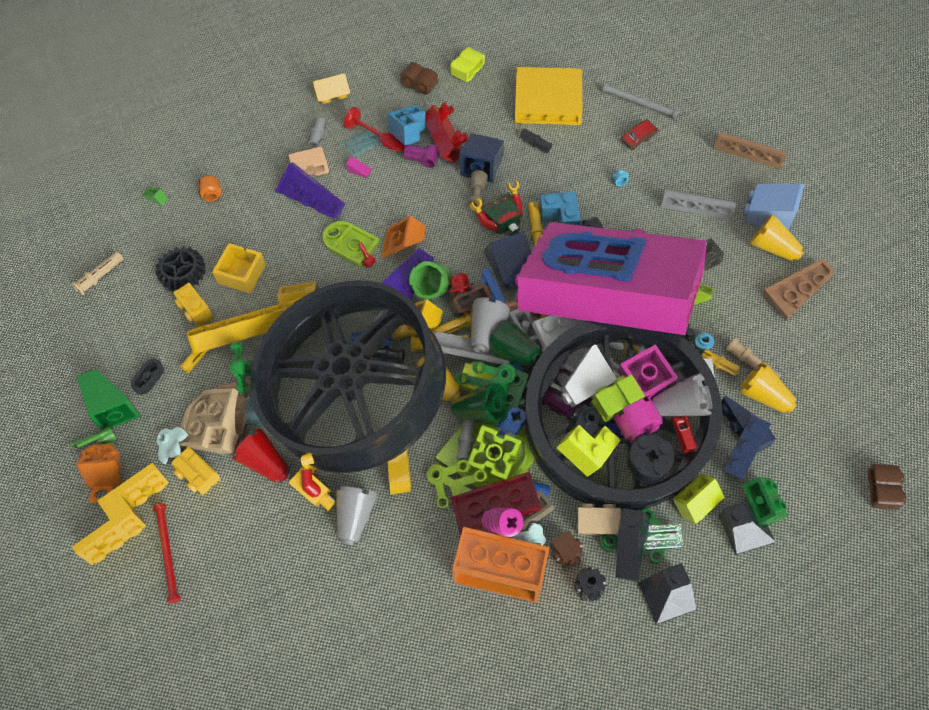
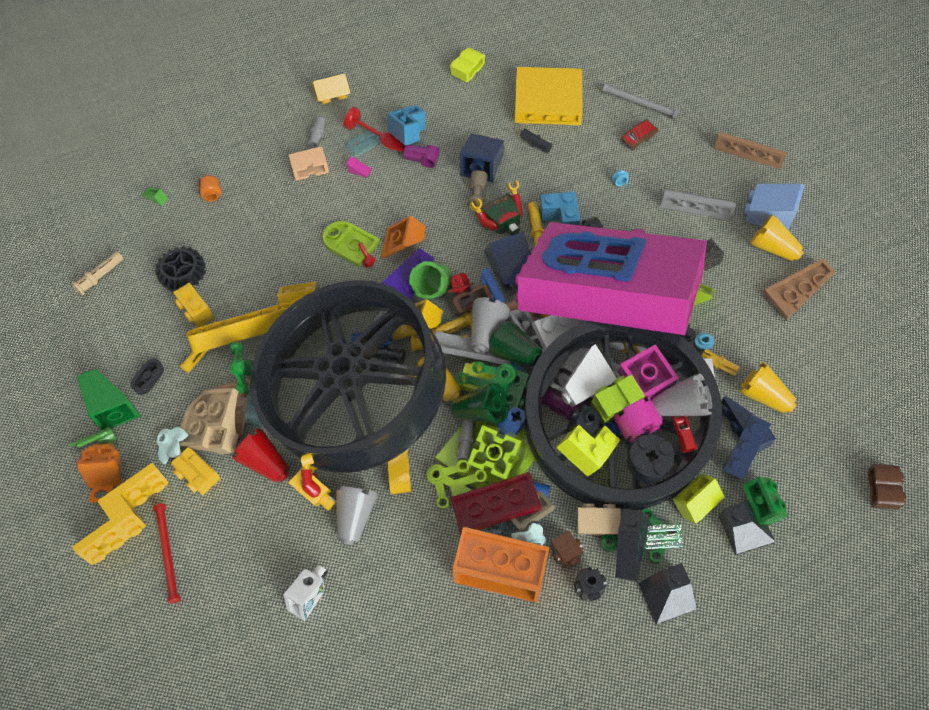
(236, 271): yellow piece -> none
(302, 187): dark purple wing -> none
(305, 592): none -> white torso
(419, 78): reddish brown brick -> none
(443, 133): red brick -> none
(502, 521): dark pink piece -> none
(745, 355): tan pin -> none

